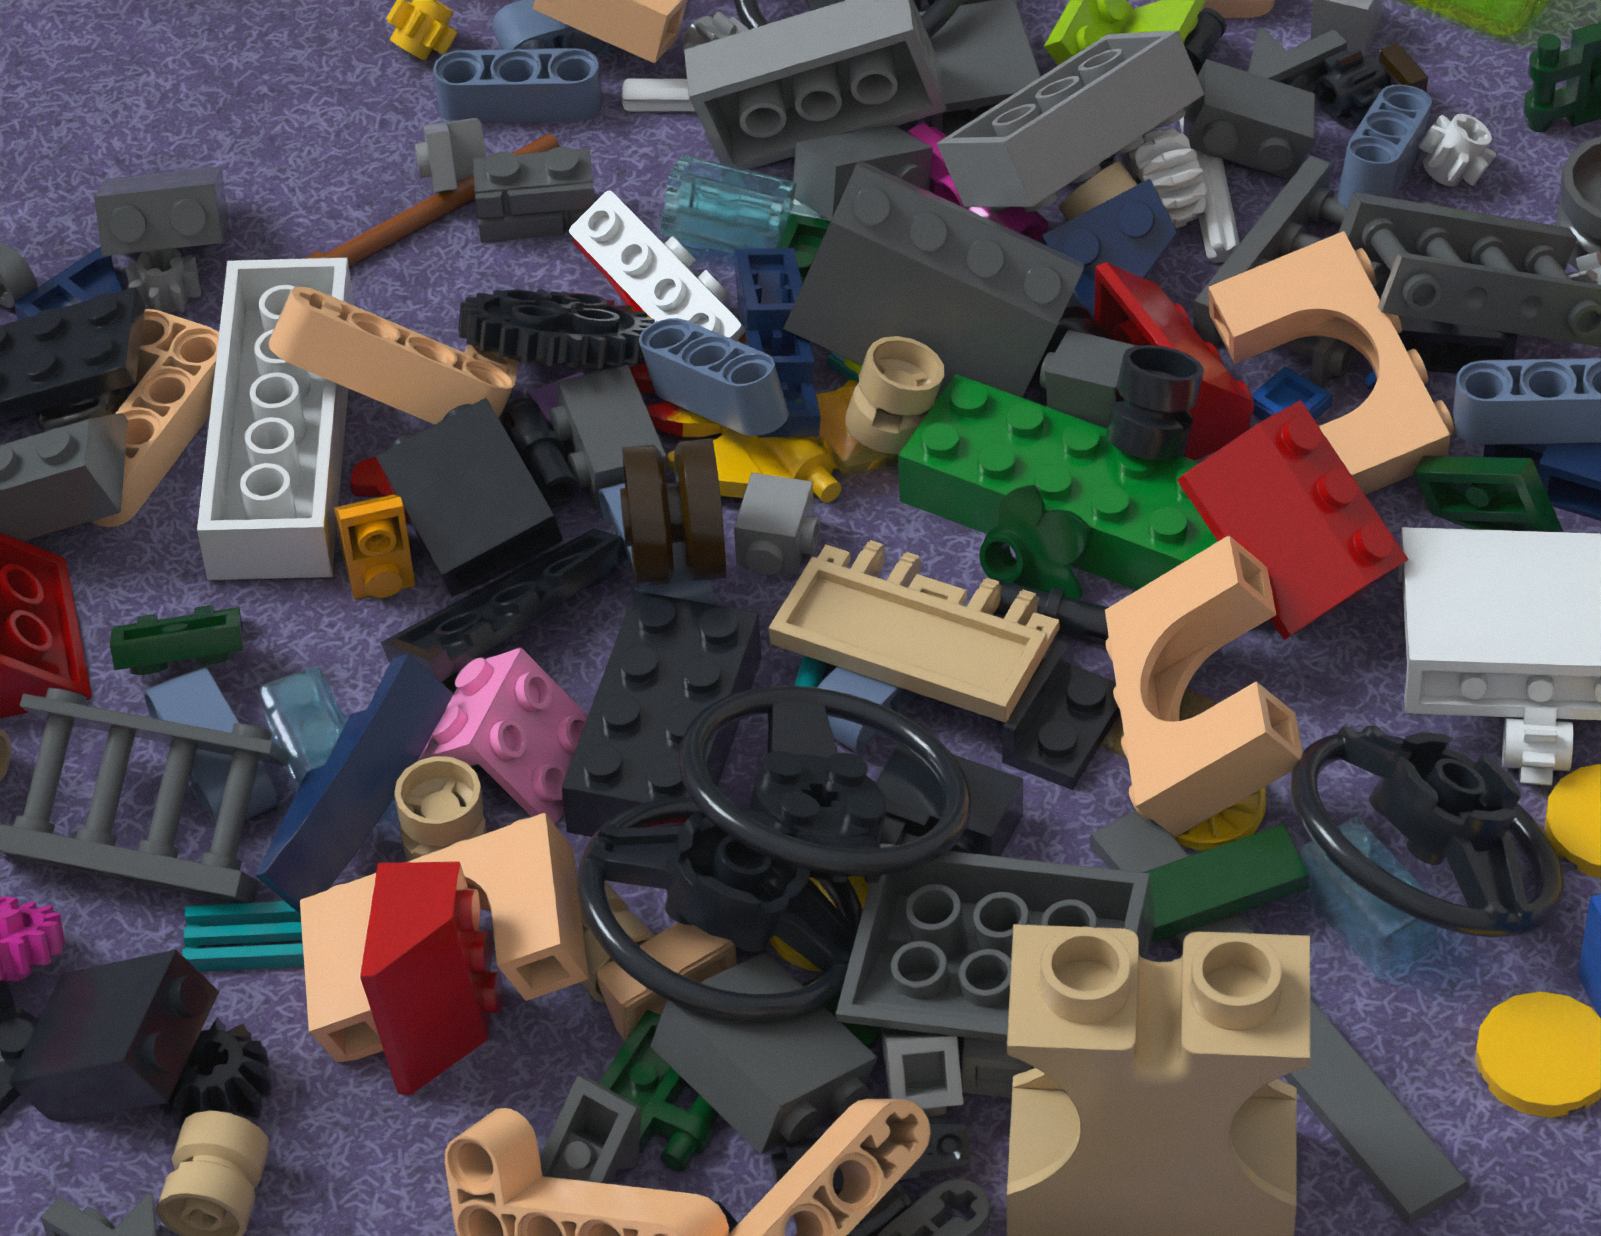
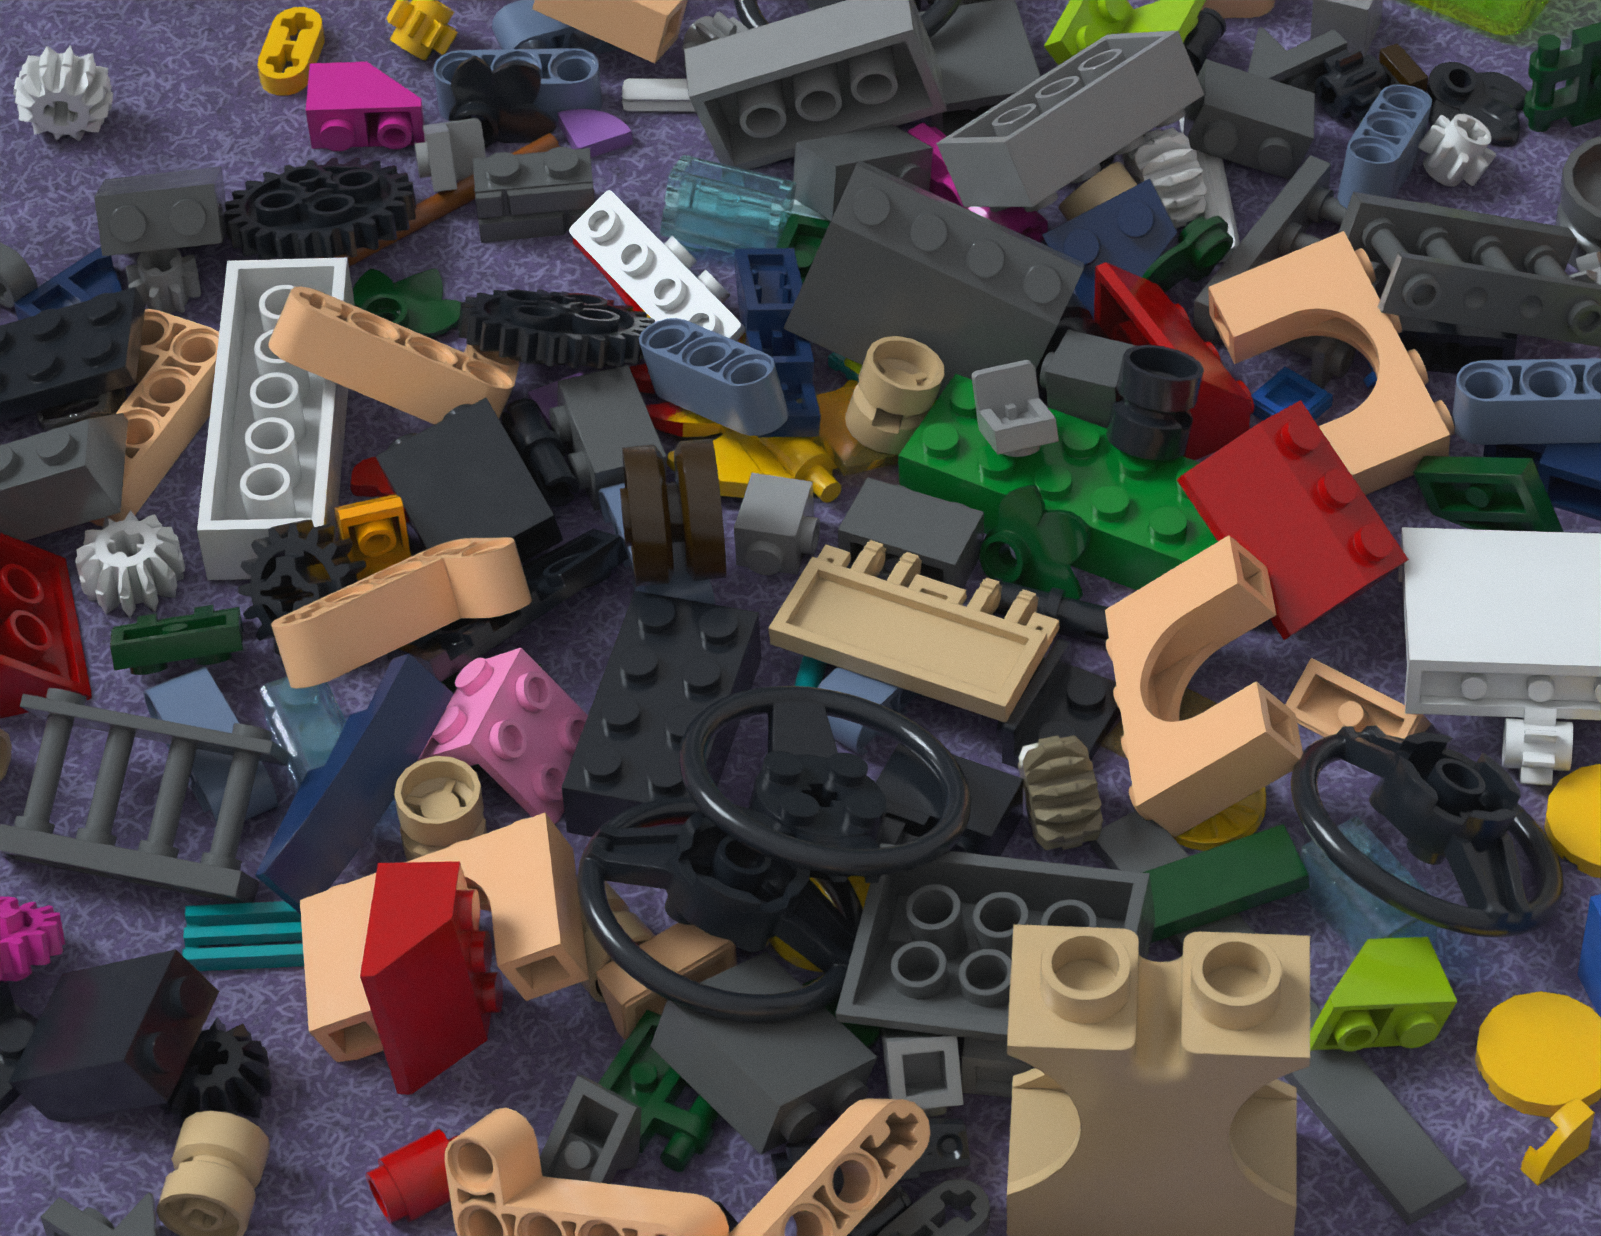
(63, 93): none -> white gear
(130, 563): none -> white gear
(279, 49): none -> yellow beam
(289, 565): none -> black gear
(320, 210): none -> black gear
(360, 108): none -> dark pink slope
(400, 606): none -> light nougat beam
(408, 302): none -> dark green plate
(412, 1178): none -> red brick
(502, 98): none -> black plate
(594, 130): none -> medium lavender tile
(938, 531): none -> dark grey brick
(1010, 409): none -> light grey bracket
(1060, 792): none -> dark tan gear
(1199, 250): none -> dark green plate
(1331, 700): none -> light nougat slope
(1386, 998): none -> lime slope
(1484, 95): none -> black plate
(1564, 1145): none -> yellow tile

